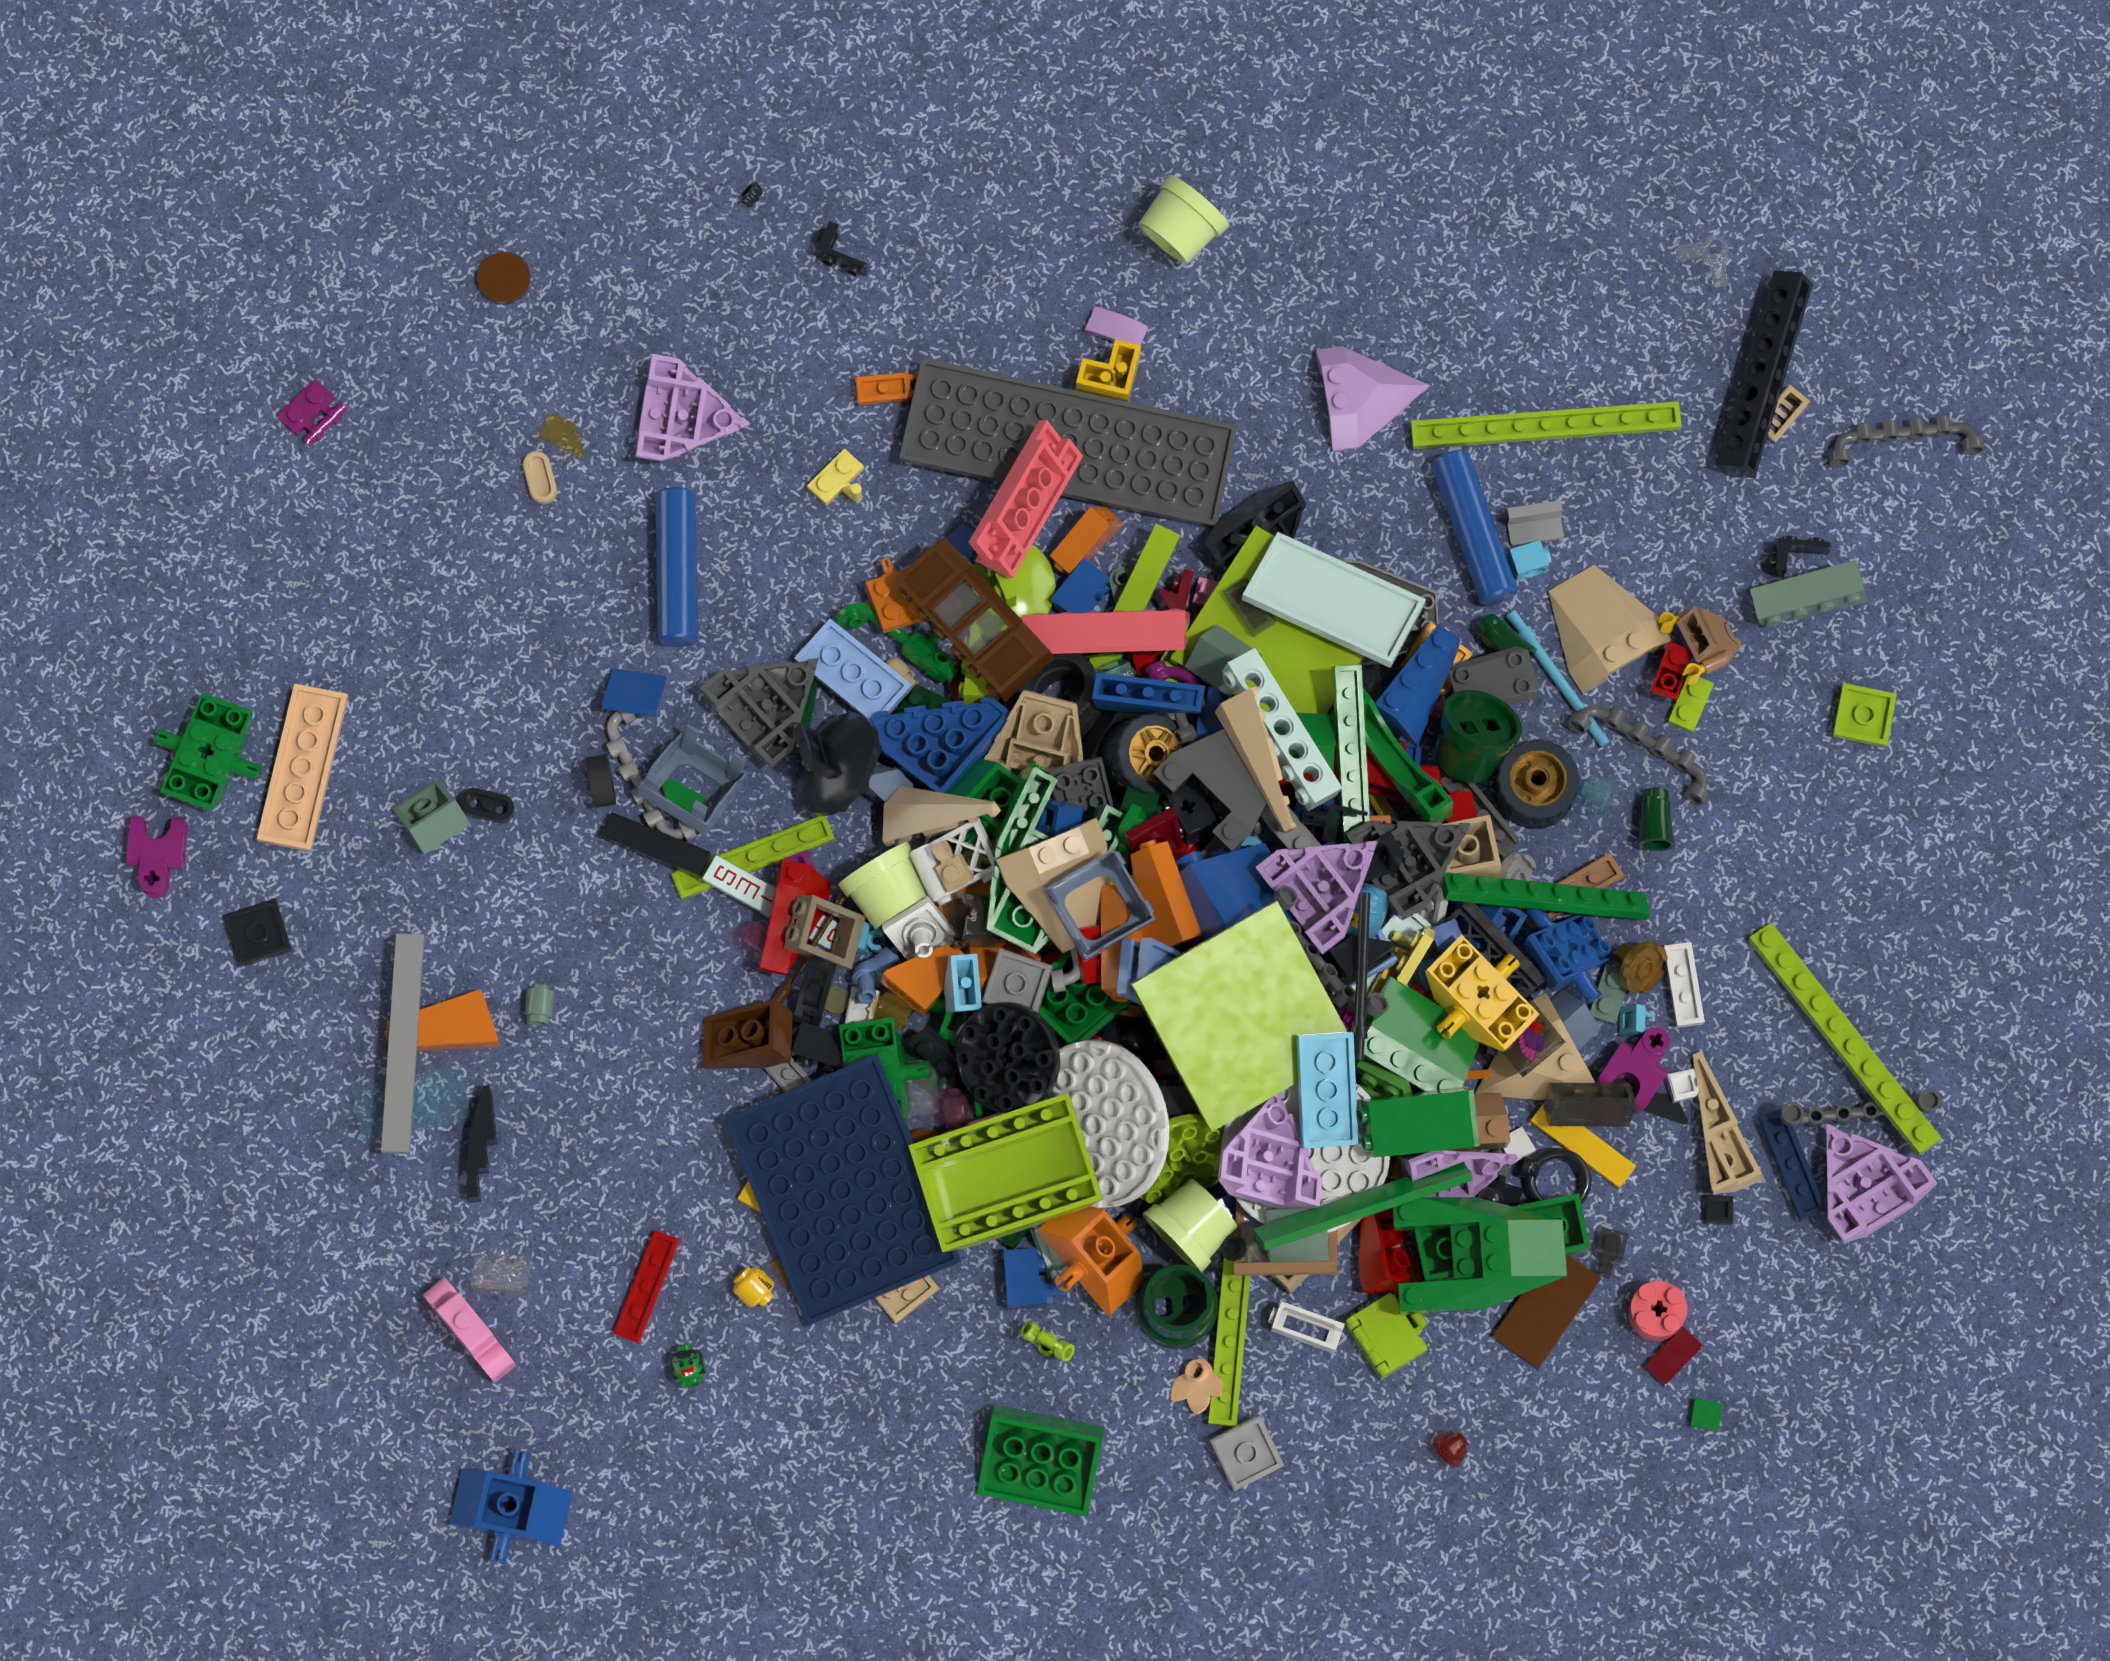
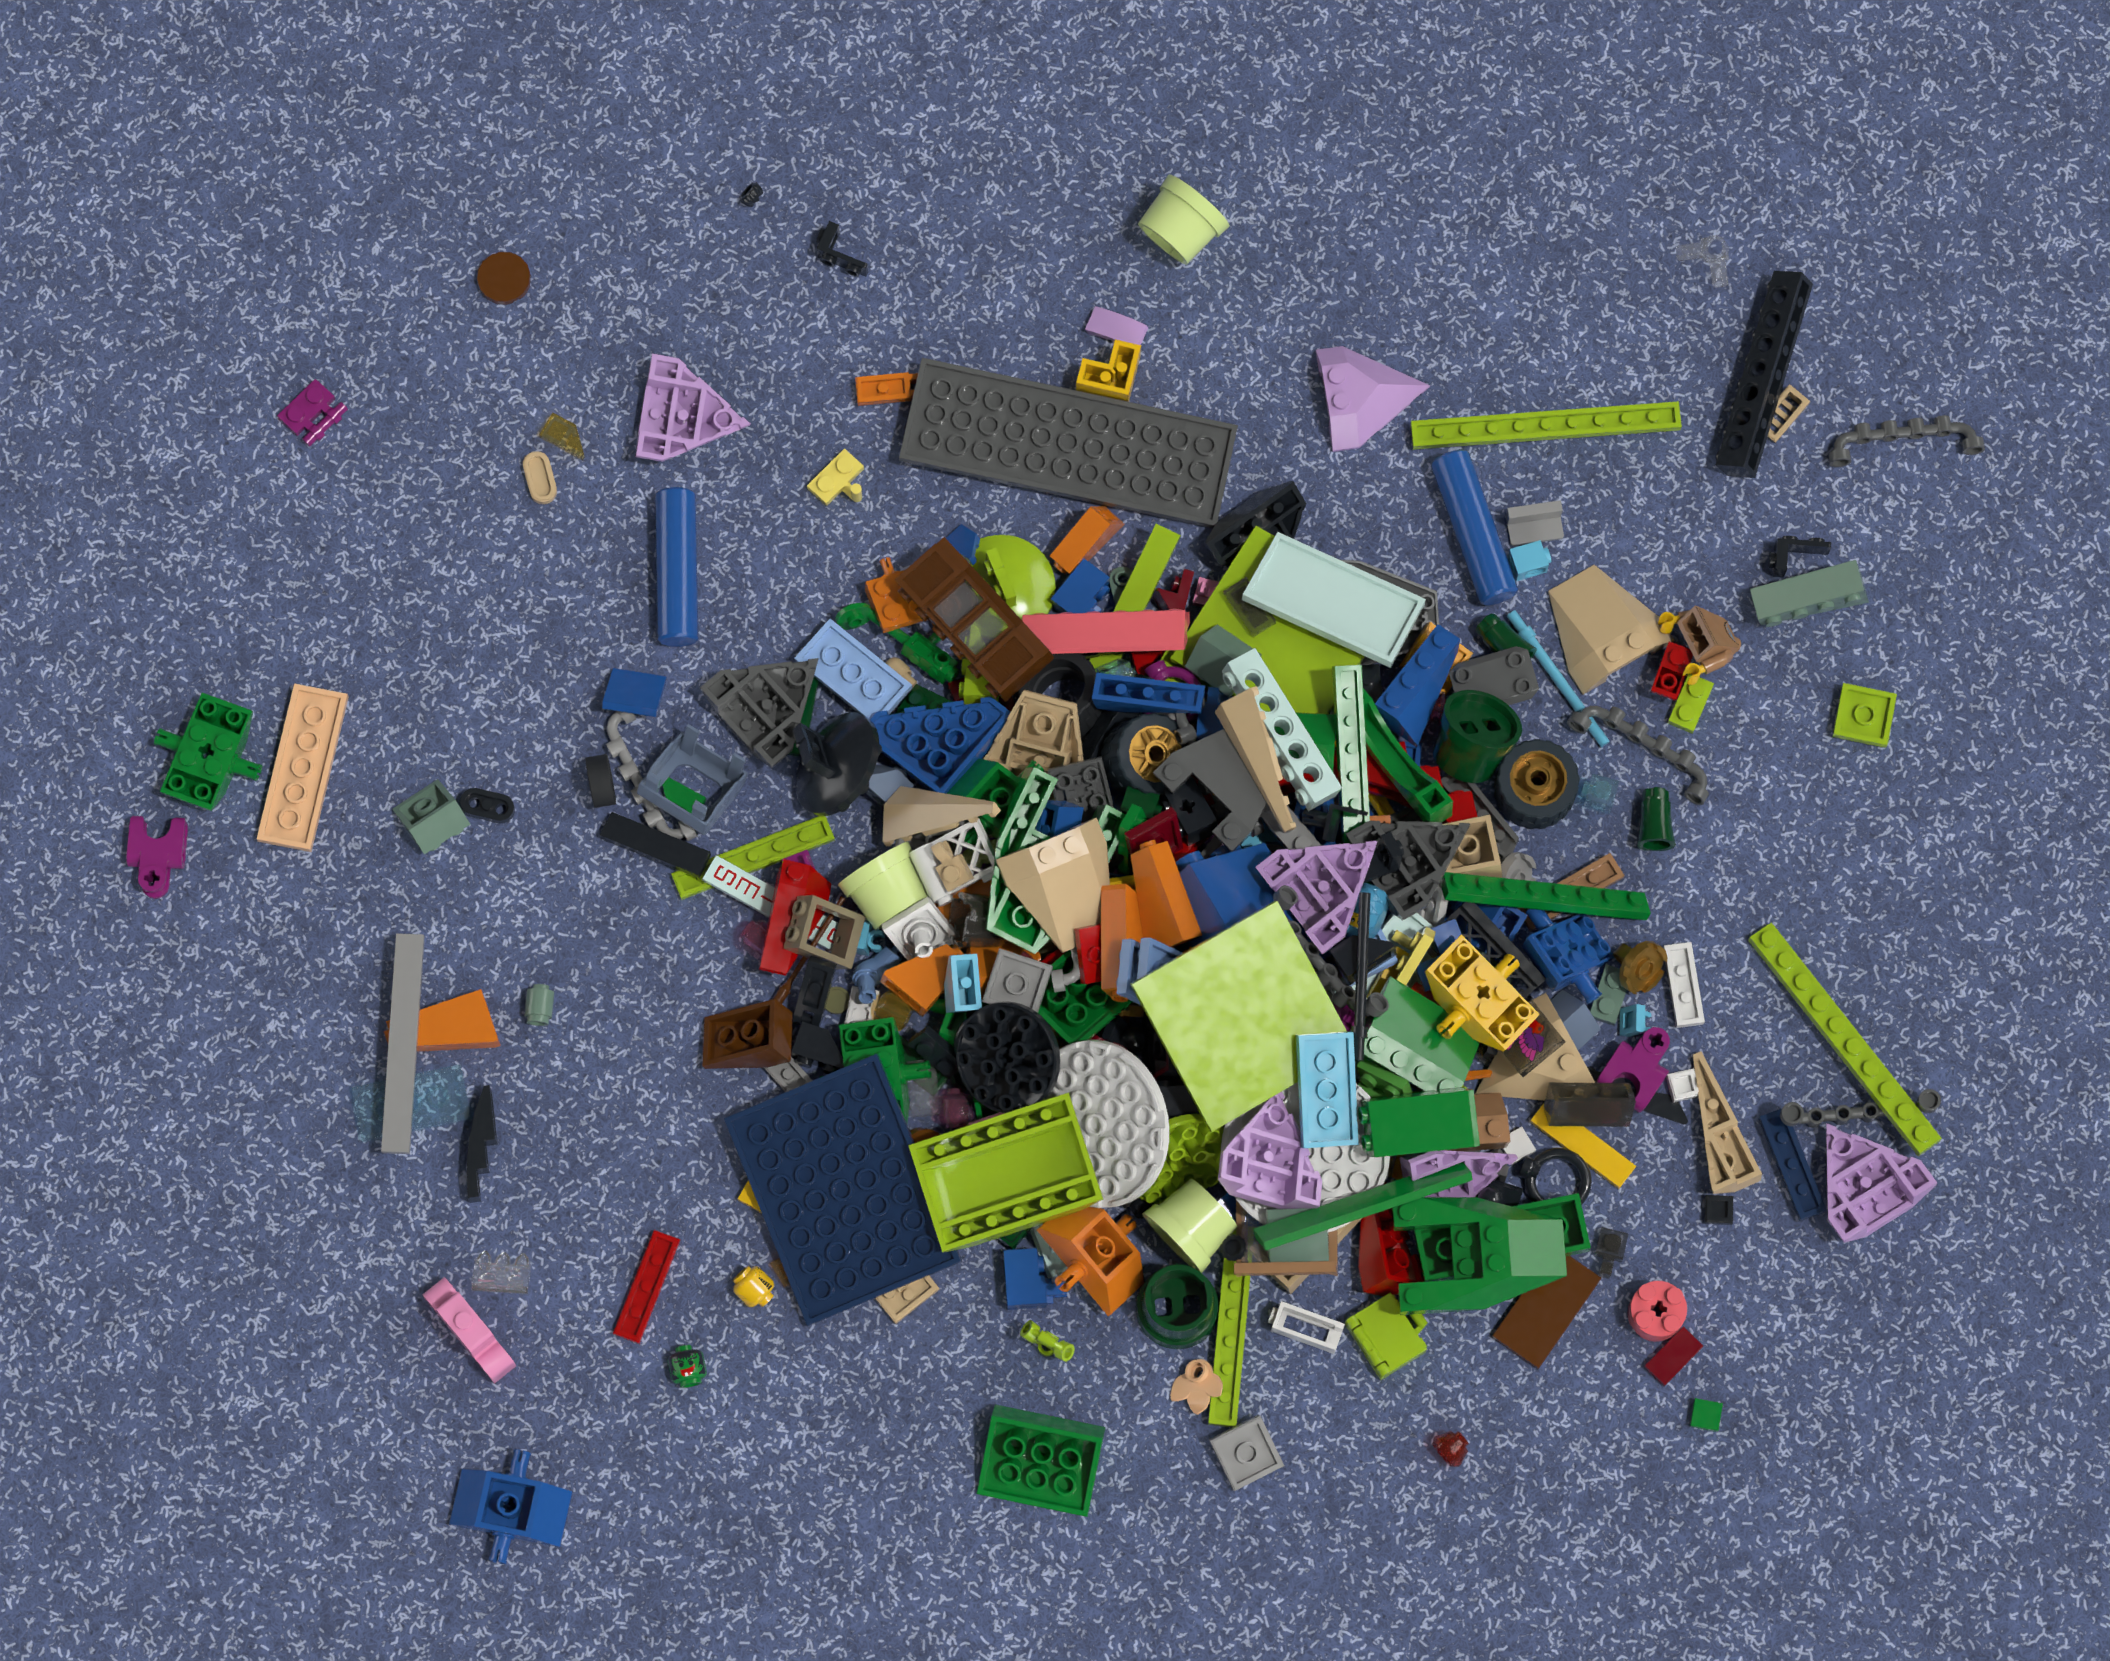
(257, 933): black tile -> none
(1025, 500): coral slope -> none
(1113, 867): sand blue piece -> none

